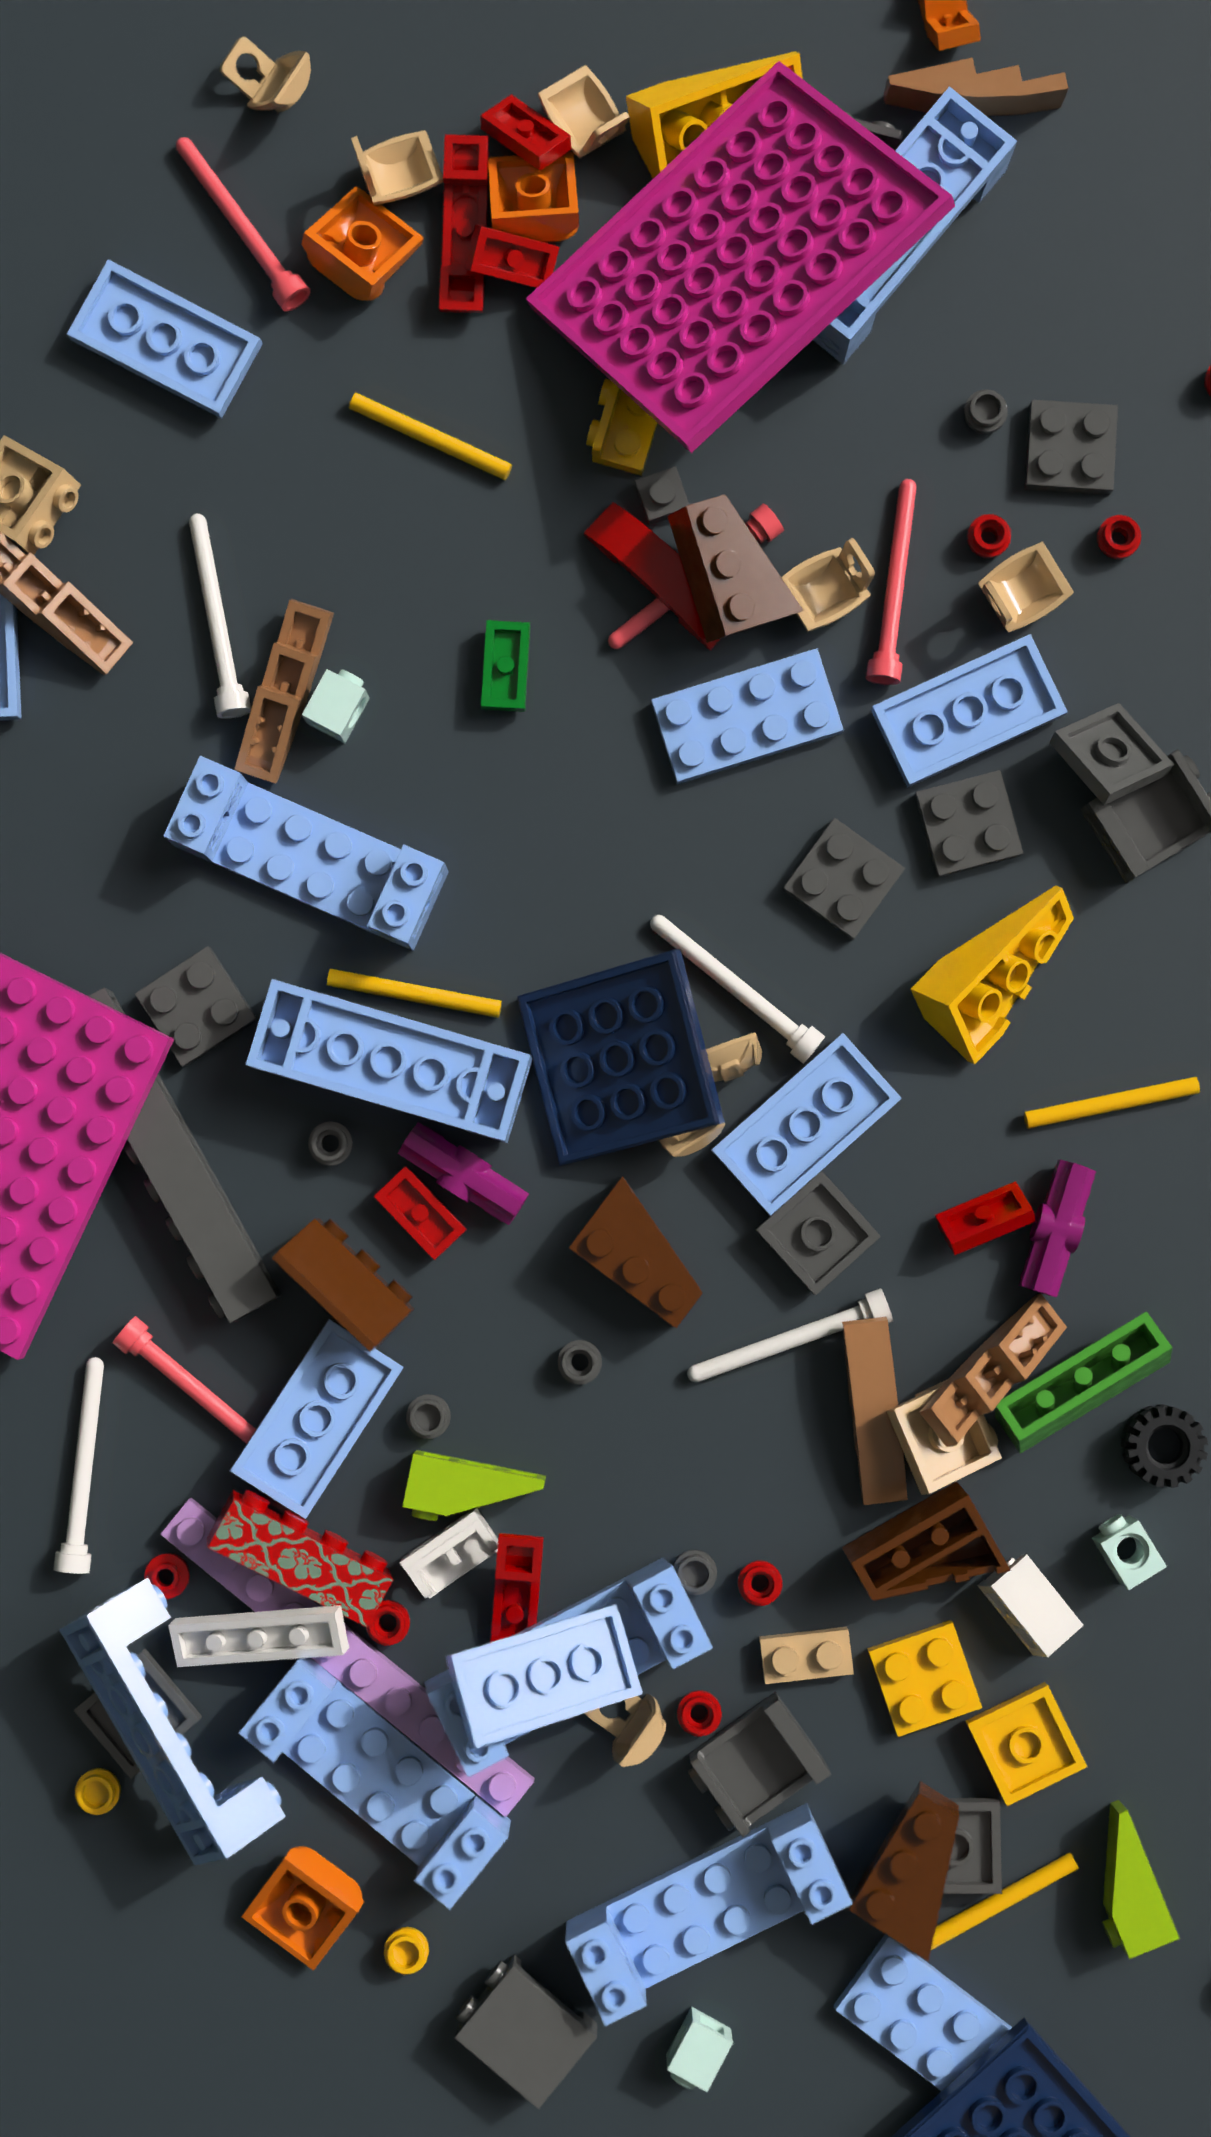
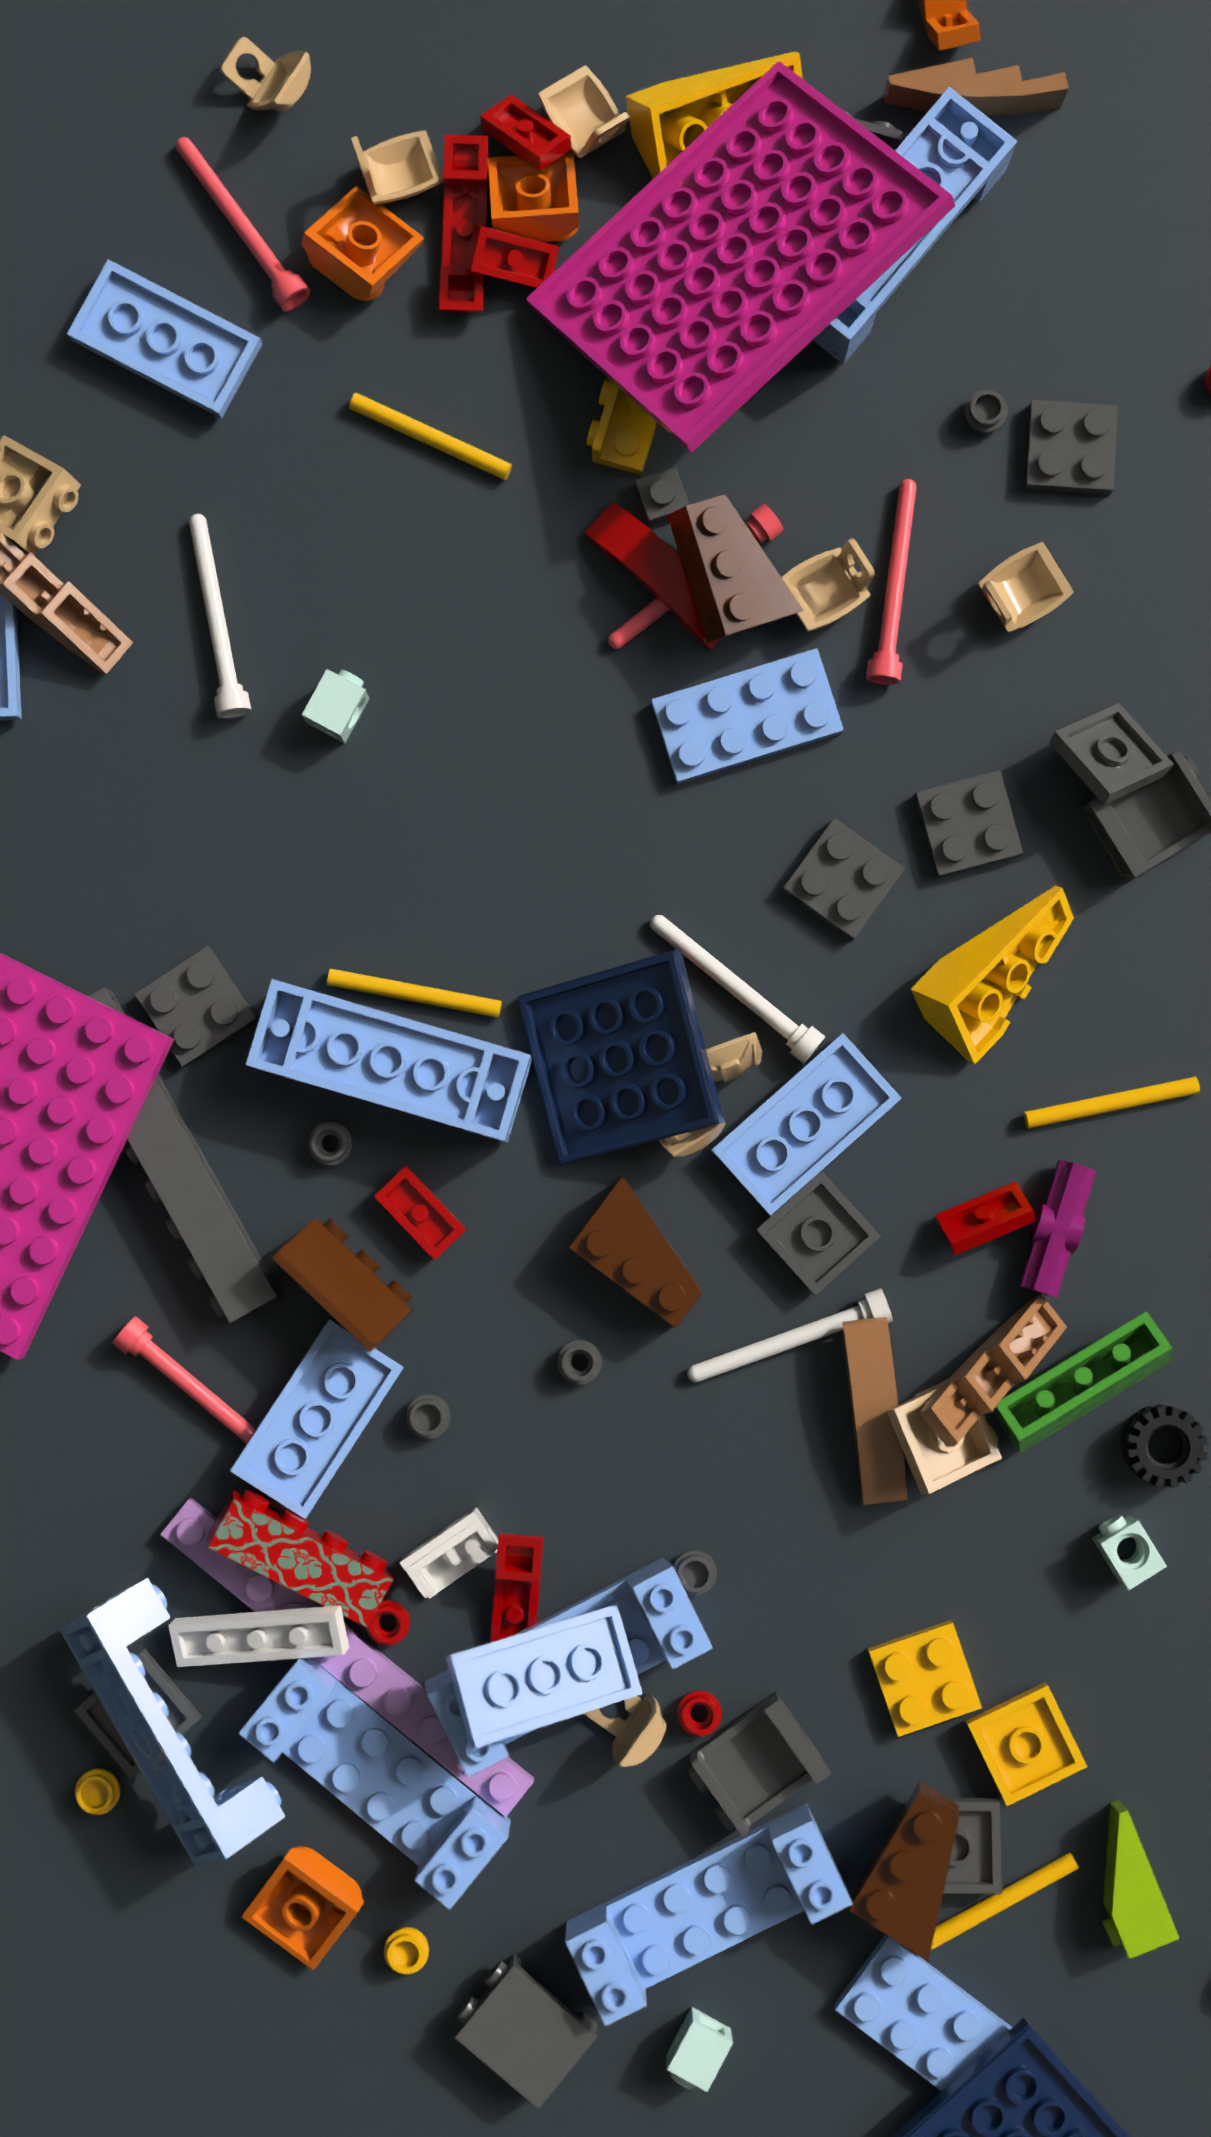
(73, 1552): white piece -> none
(176, 1566): red plate -> none
(283, 691): medium nougat slope -> none
(305, 854): light blue plate -> none
(453, 1485): lime slope -> none
(463, 1173): magenta piece -> none
(505, 666): green plate -> none
(764, 1596): red plate -> none
(806, 1655): tan plate -> none
(926, 1546): reddish brown wedge -> none
(968, 710): light blue plate -> none
(998, 527): red plate -> none
(1031, 1606): white hinge -> none
(1128, 528): red plate -> none

